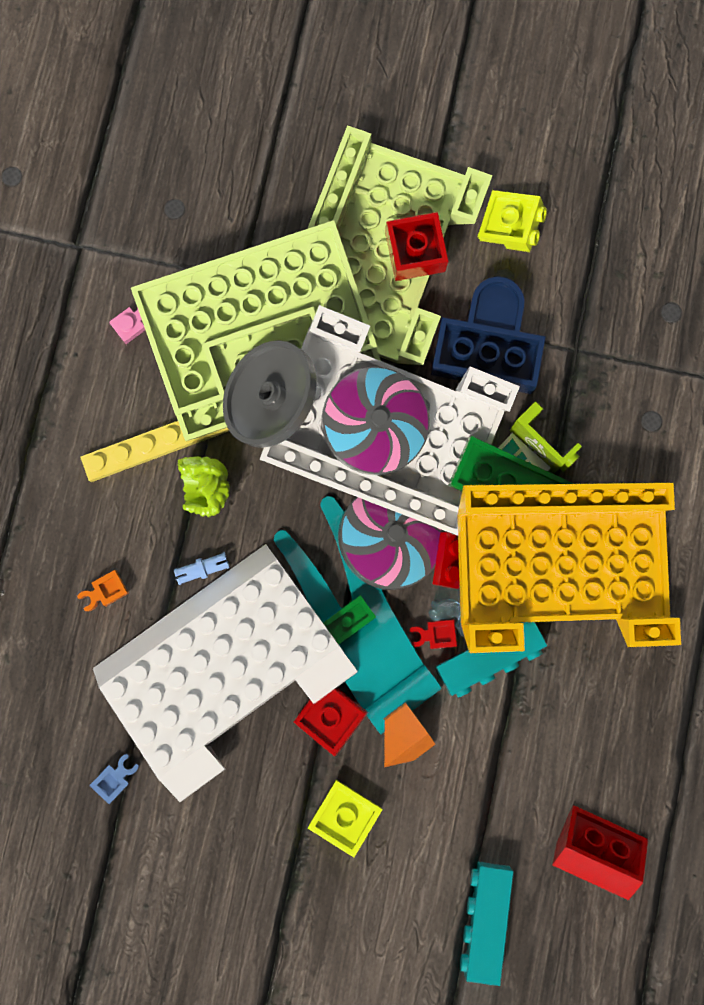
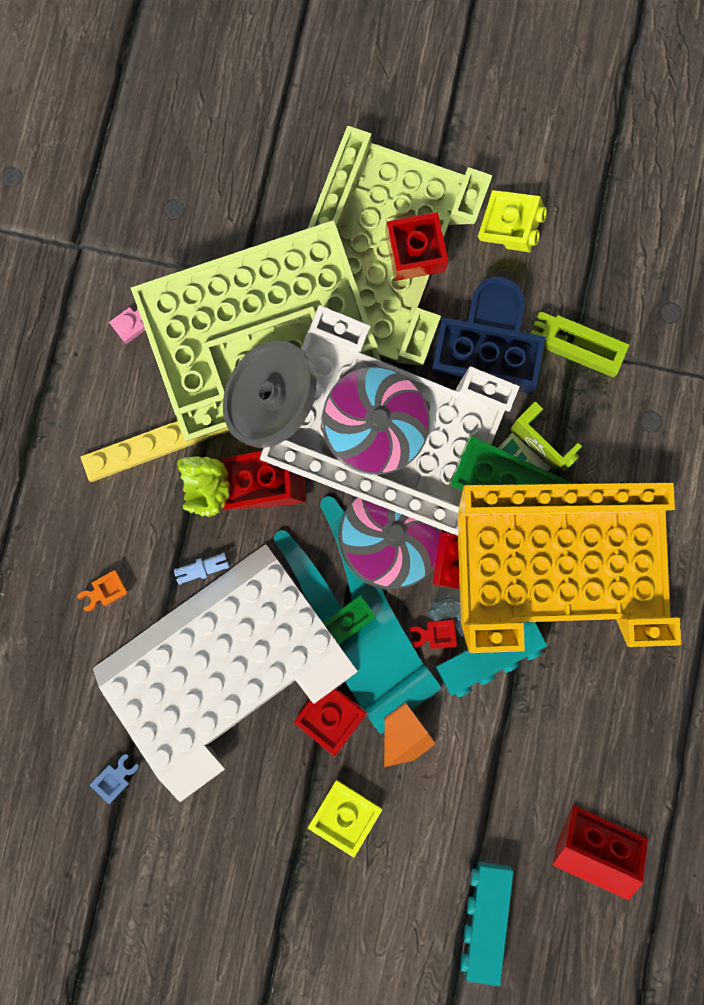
(261, 484): none -> red slope
(588, 347): none -> lime hinge

